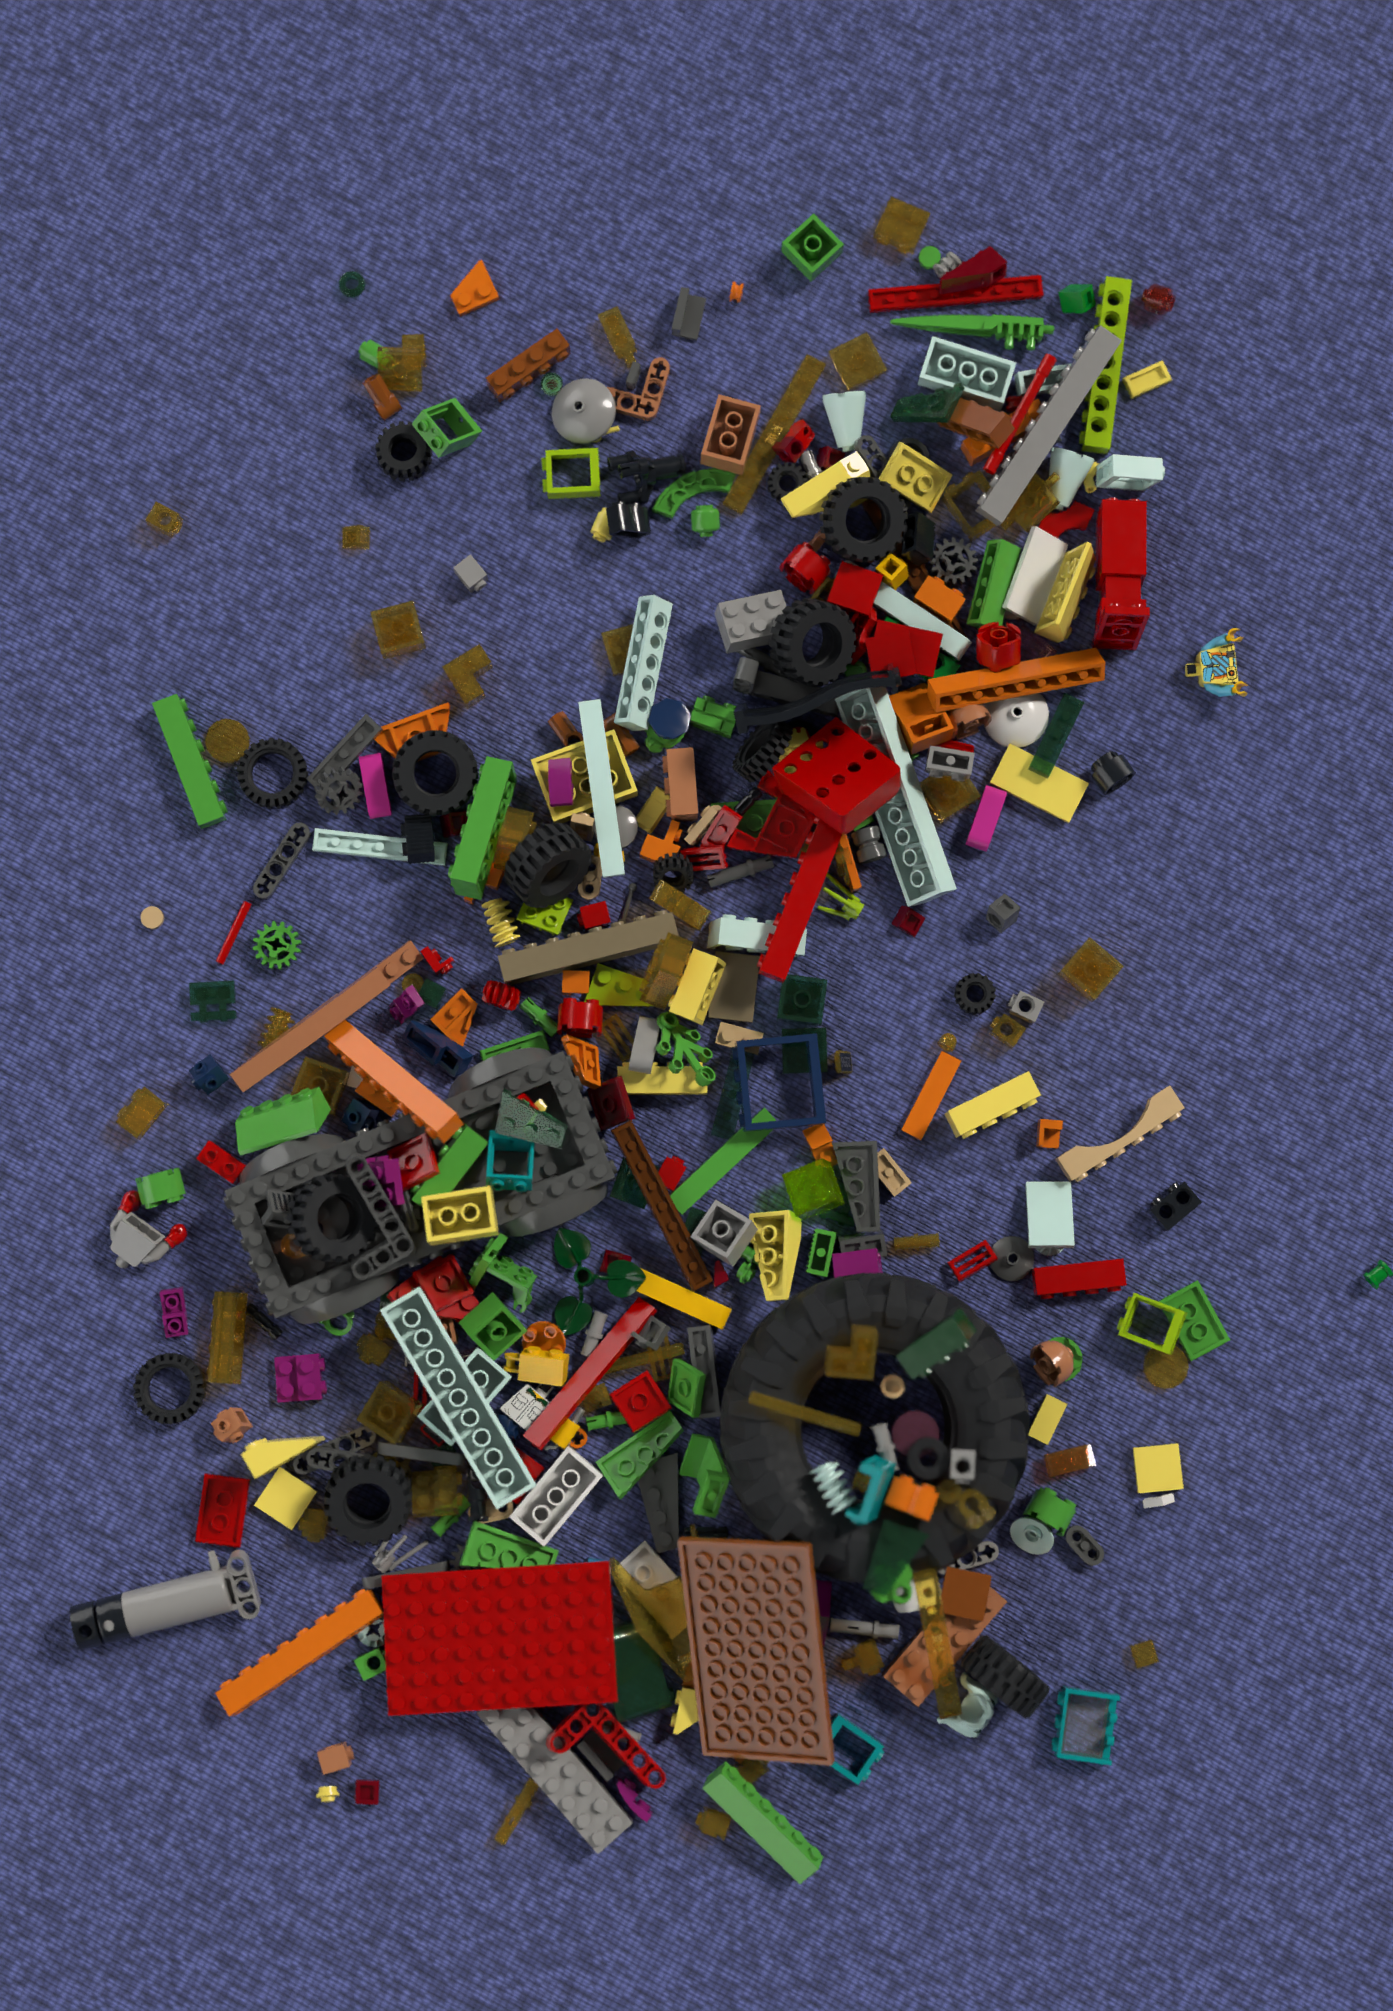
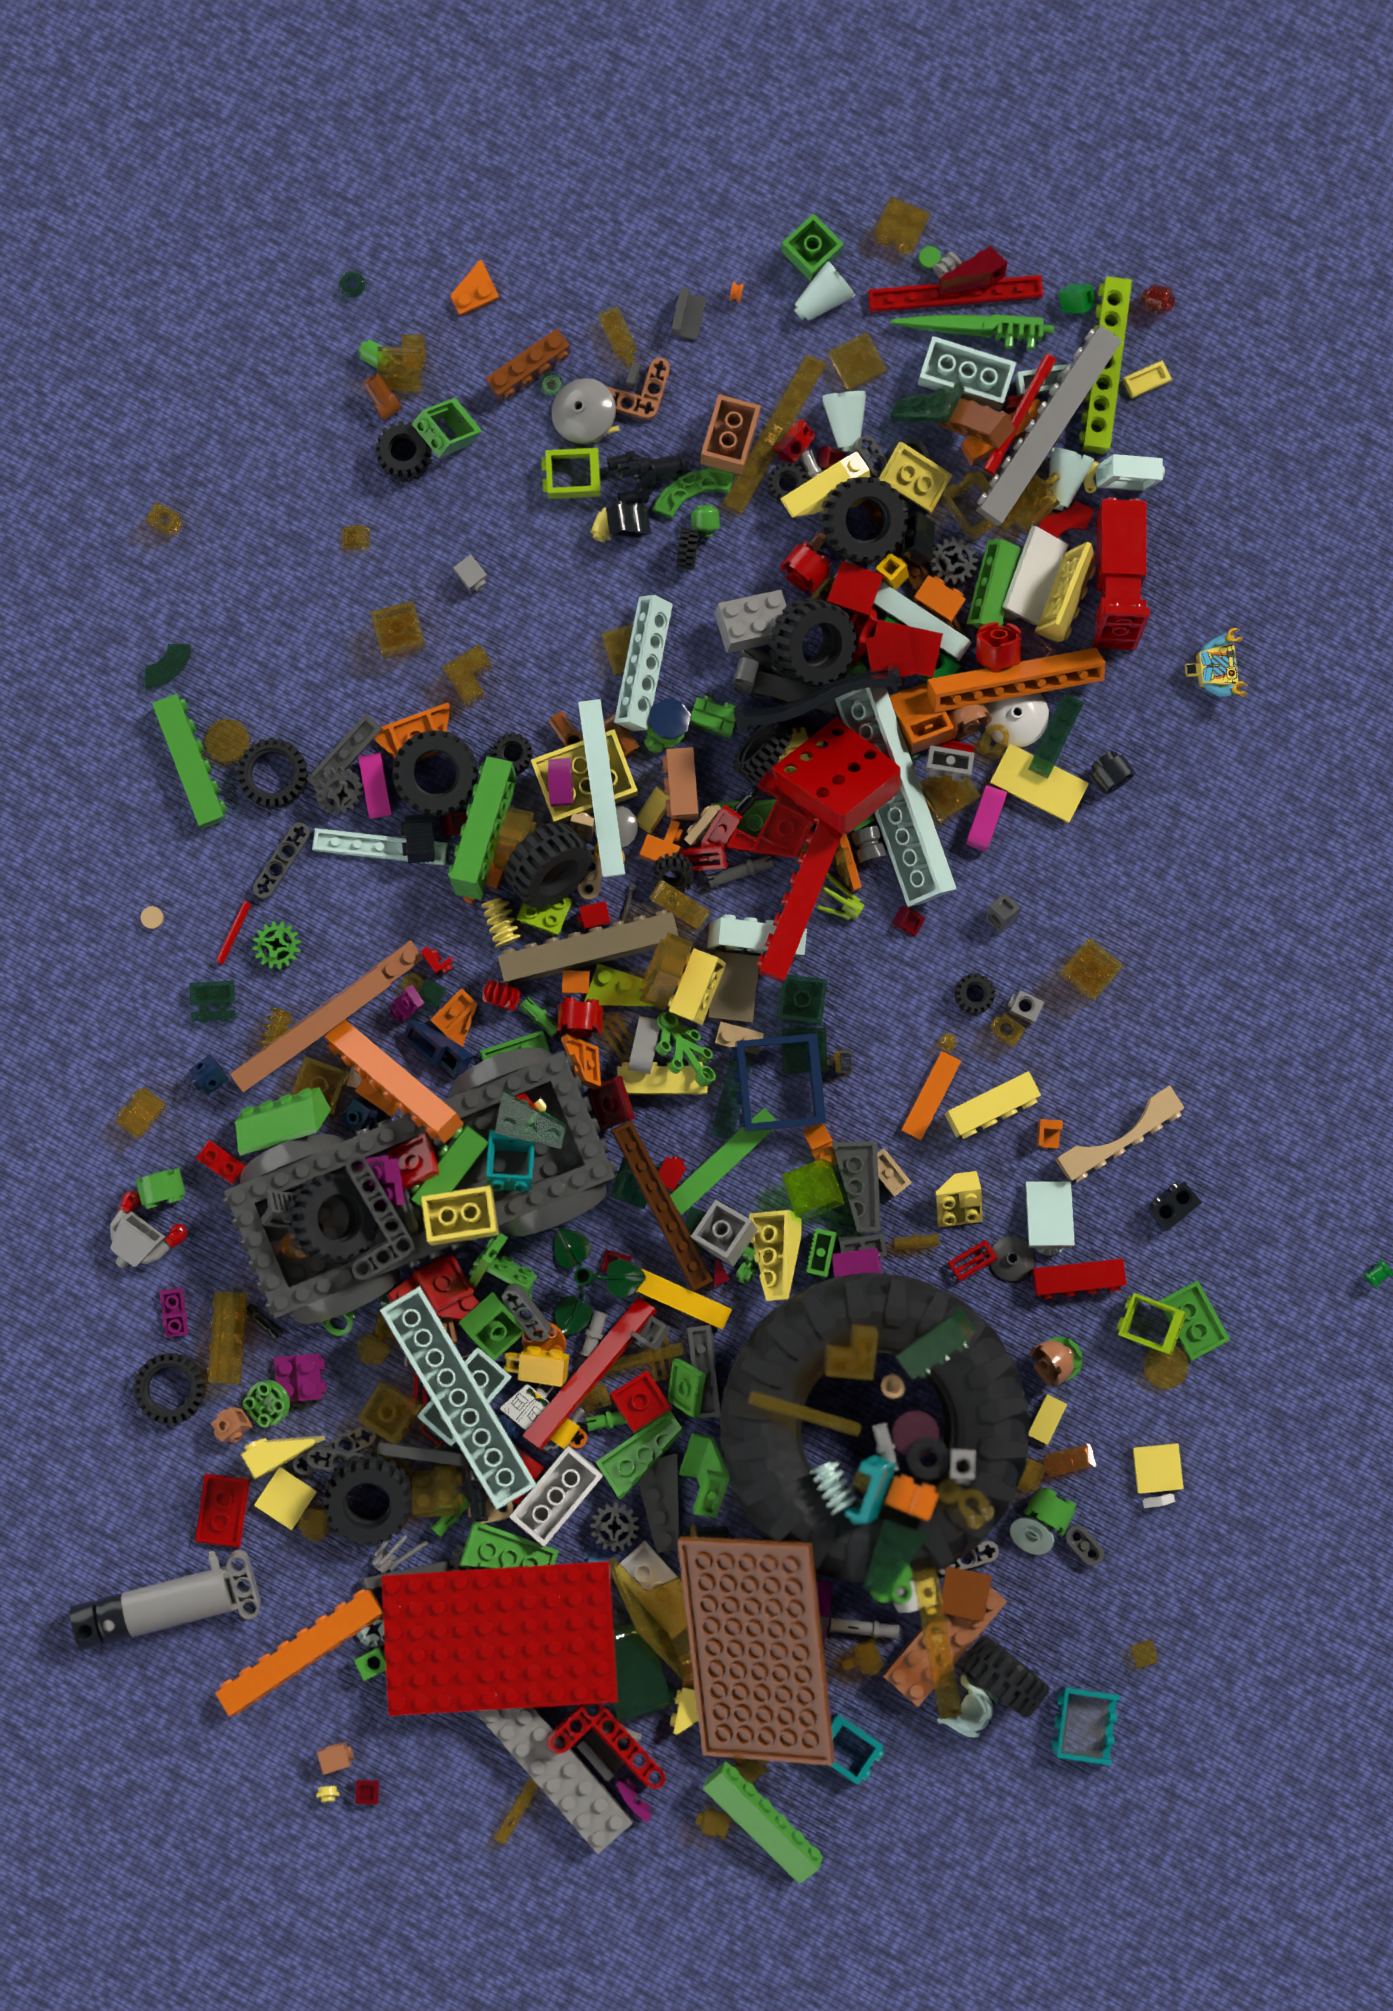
(168, 667): none -> clear green tile
(267, 1403): none -> bright green tile
(516, 740): none -> black tyre
(526, 1303): none -> dark grey beam
(625, 1526): none -> dark grey gear
(687, 549): none -> black tyre
(823, 293): none -> light aqua cone
(959, 1200): none -> light yellow slope
(983, 744): none -> clear yellow piece
(1032, 1476): none -> clear yellow brick

